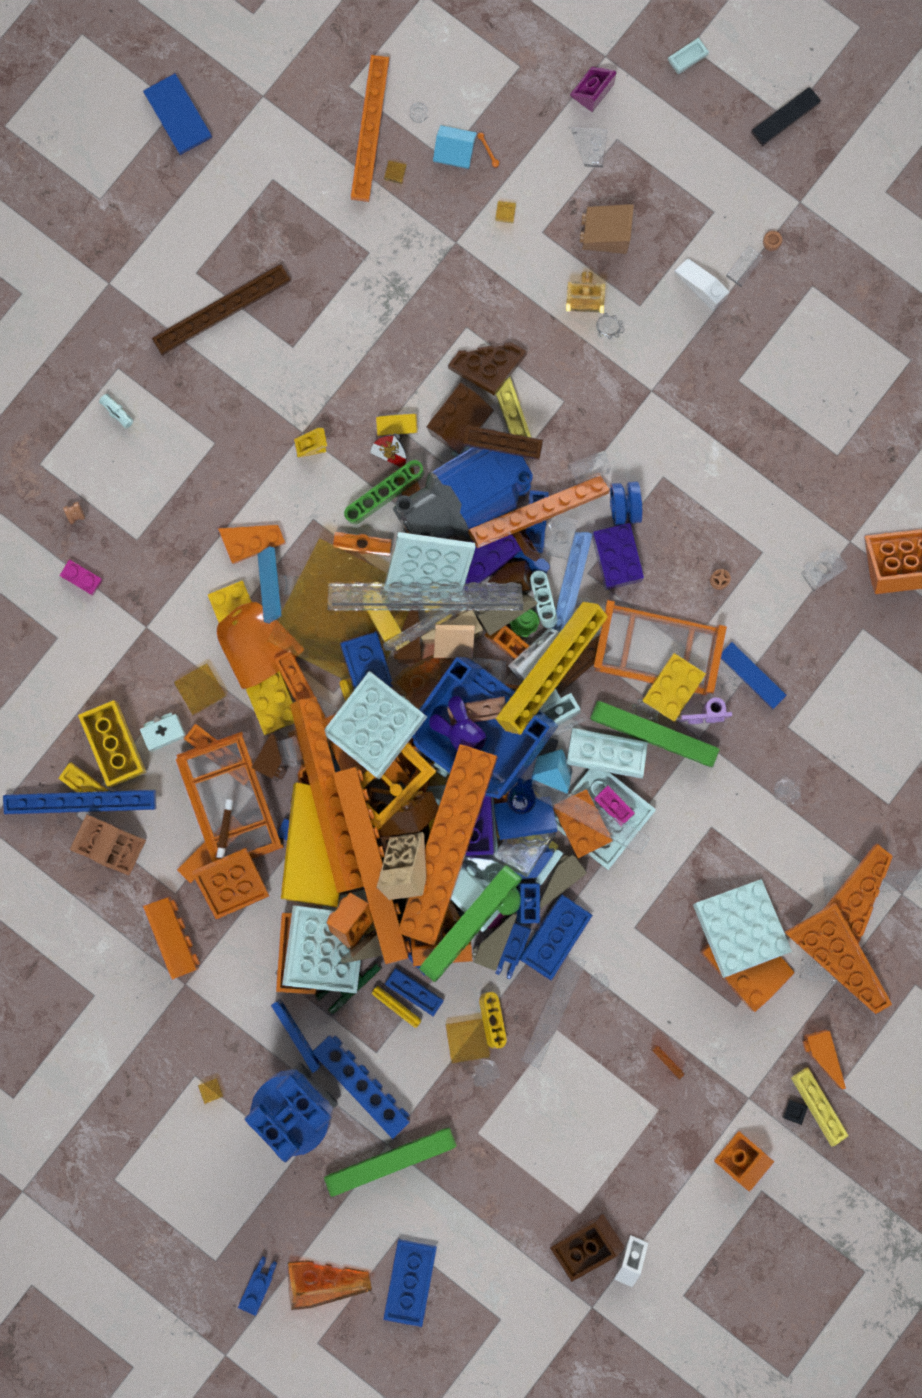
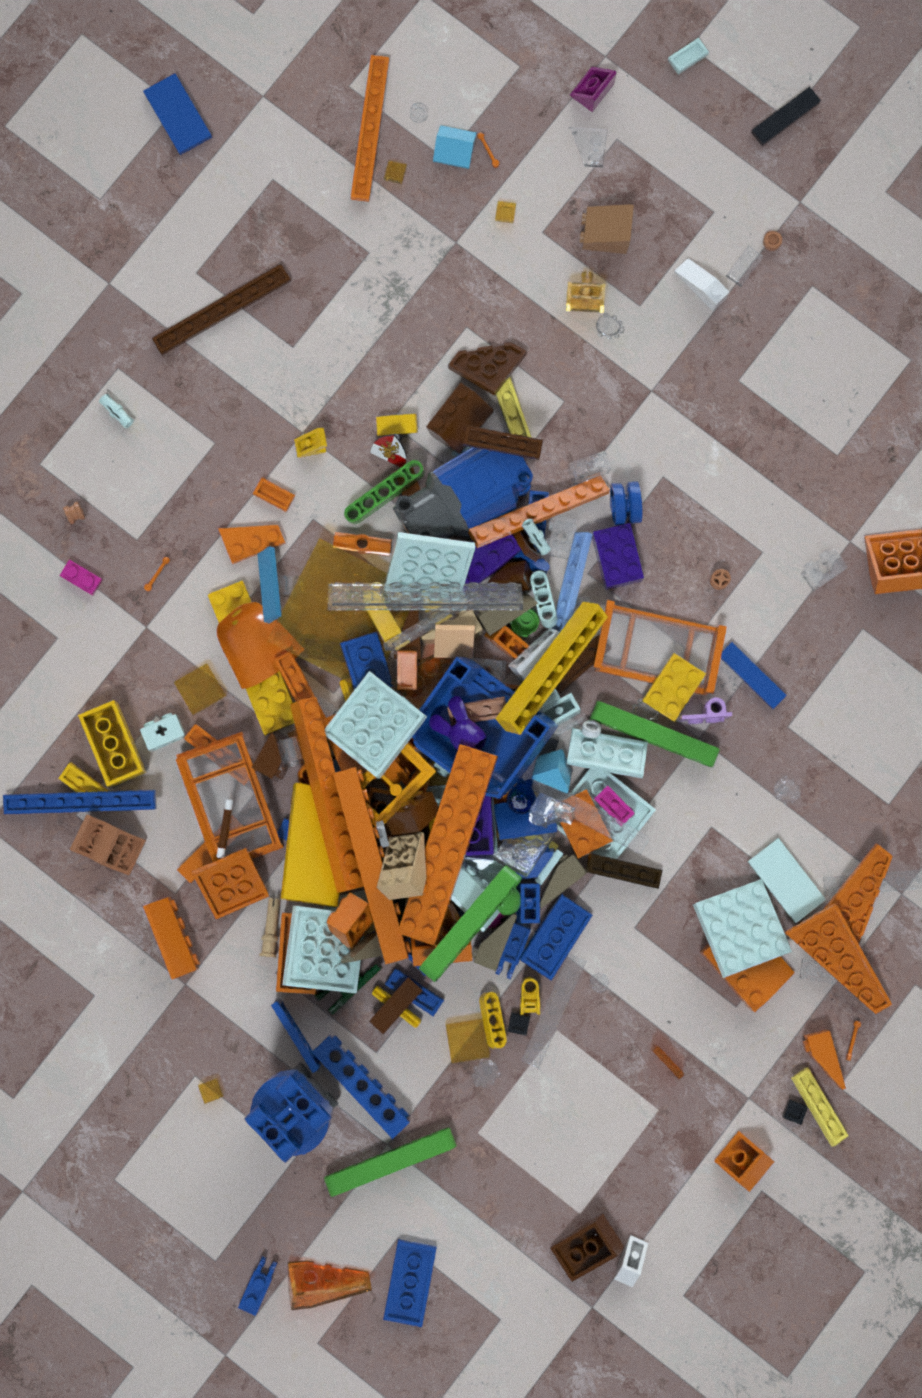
(148, 587): none -> orange hinge
(270, 938): none -> tan pin
(274, 494): none -> orange tile
(382, 834): none -> light grey tile
(395, 1005): none -> reddish brown tile
(406, 670): none -> orange tile
(518, 1024): none -> black tile
(529, 999): none -> yellow piece
(536, 536): none -> light aqua pin
(549, 810): none -> clear arch
(591, 729): none -> white tile
(623, 871): none -> dark brown tile
(786, 880): none -> light aqua tile
(857, 1024): none -> orange hinge

